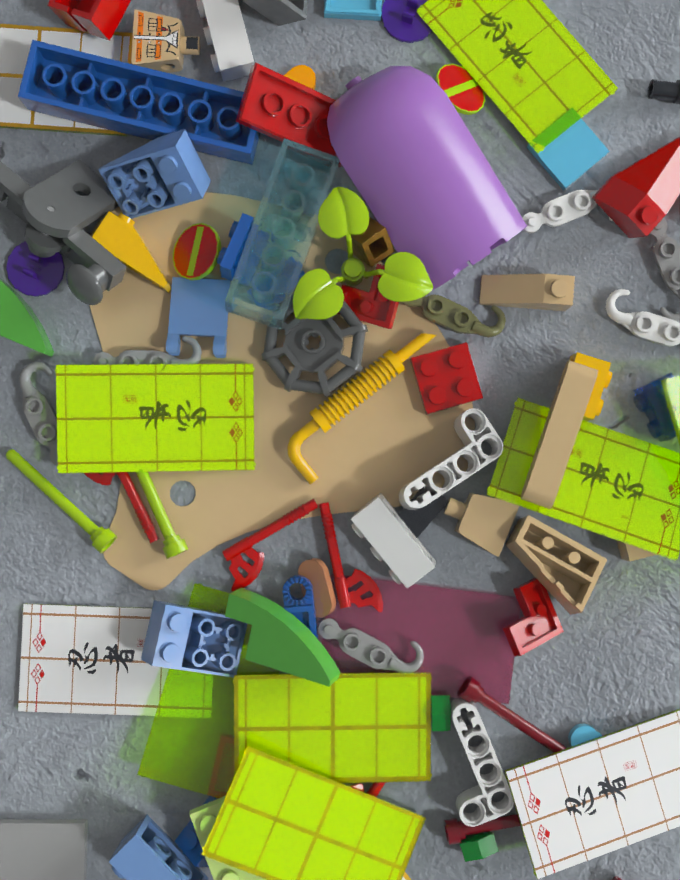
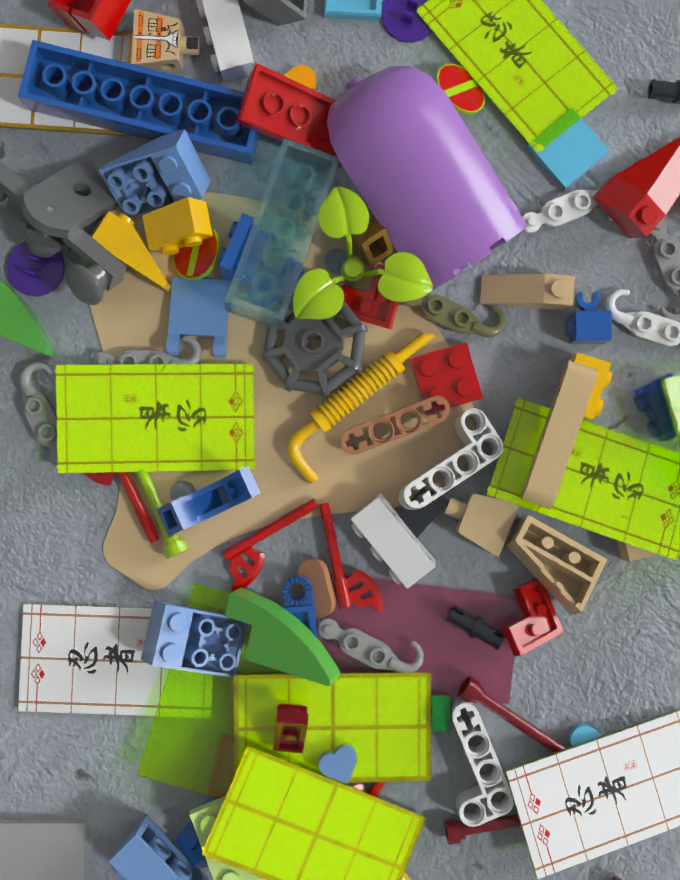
(101, 537): lime piece -> none
(177, 226): none -> yellow brick
(208, 501): none -> blue arch
(290, 728): none -> dark red slope
(338, 763): none -> medium blue tile
(393, 420): none -> nougat beam
(475, 627): none -> black pin
(478, 846): green piece -> none
(588, 324): none -> blue brick

